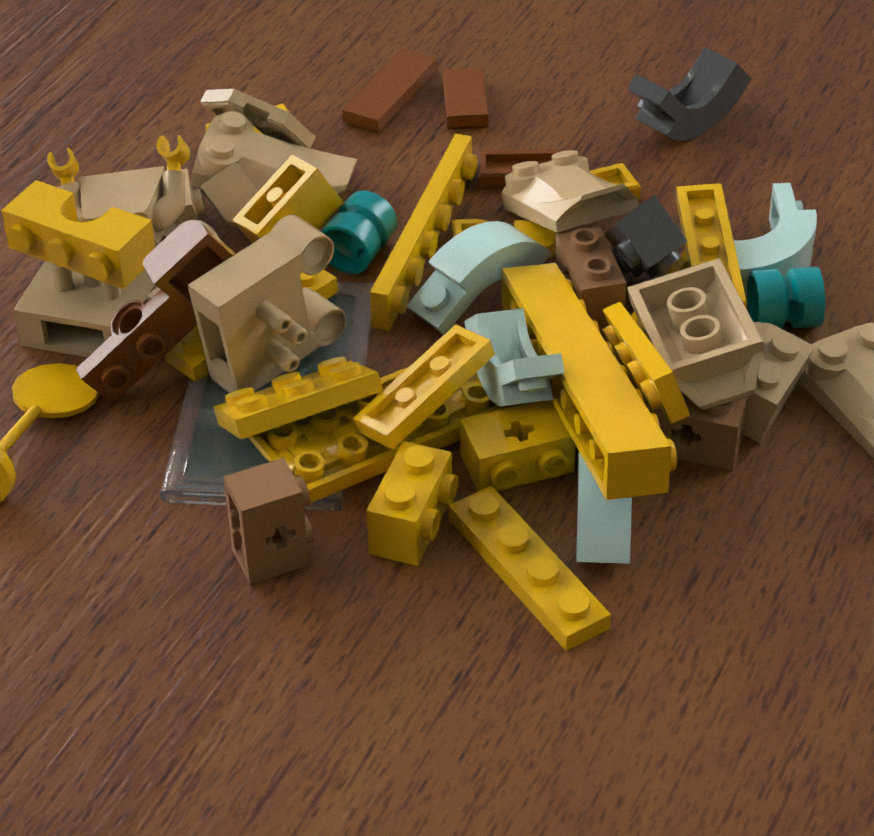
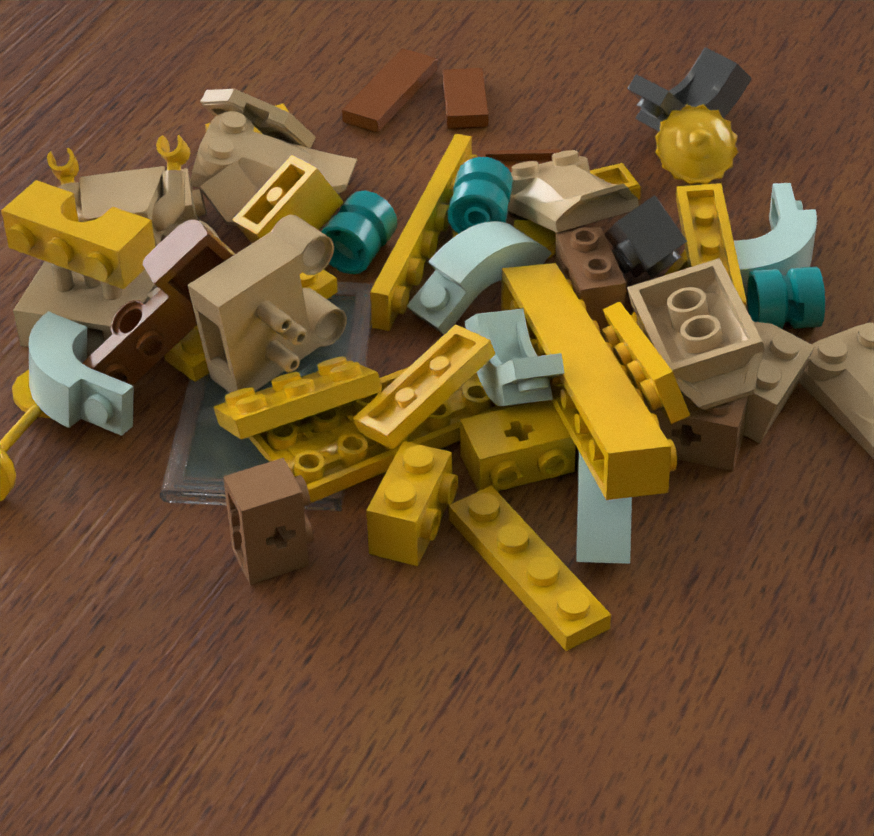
(67, 387): none -> light aqua arch
(480, 193): none -> teal wheel
(696, 144): none -> yellow piece

